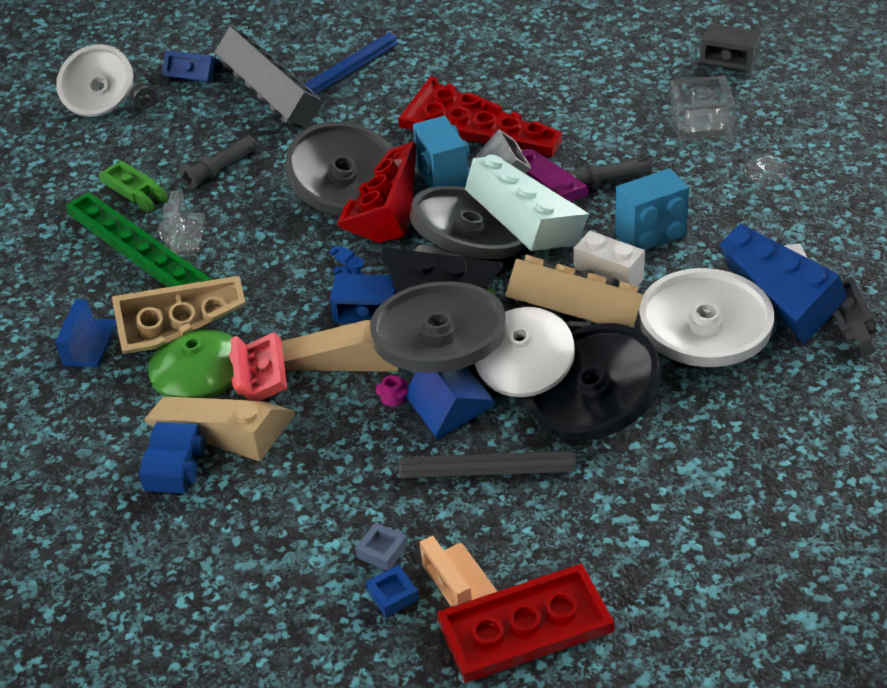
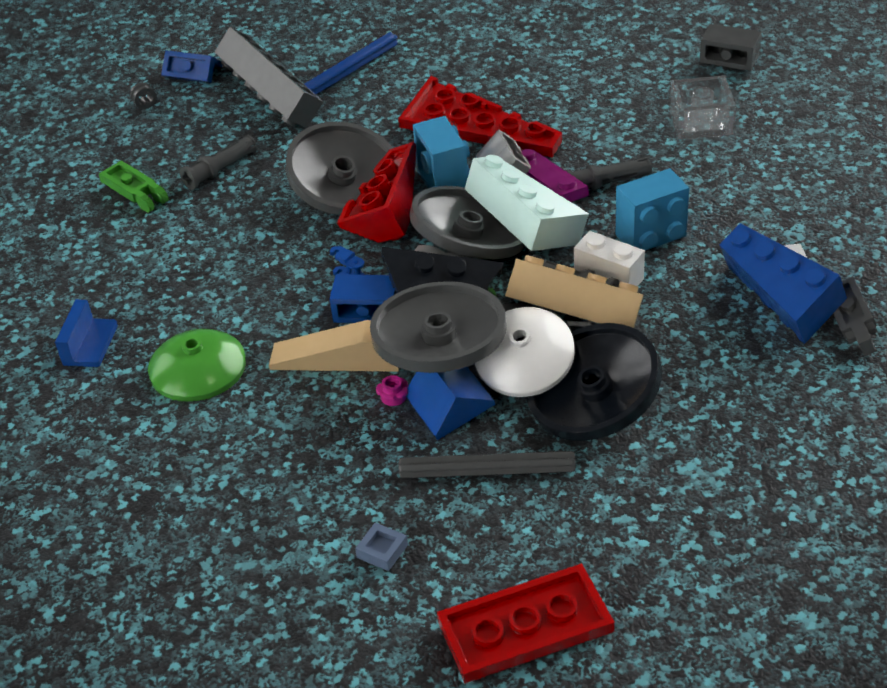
(89, 71): white dish -> none
(133, 242): green plate -> none
(164, 314): tan wedge -> none
(172, 457): blue brick -> none
(179, 229): clear bracket -> none
(232, 425): tan wedge -> none
(258, 367): coral bracket -> none
(392, 590): blue plate -> none
(454, 572): light nougat panel -> none
(706, 317): white dish -> none
(766, 169): clear plate -> none

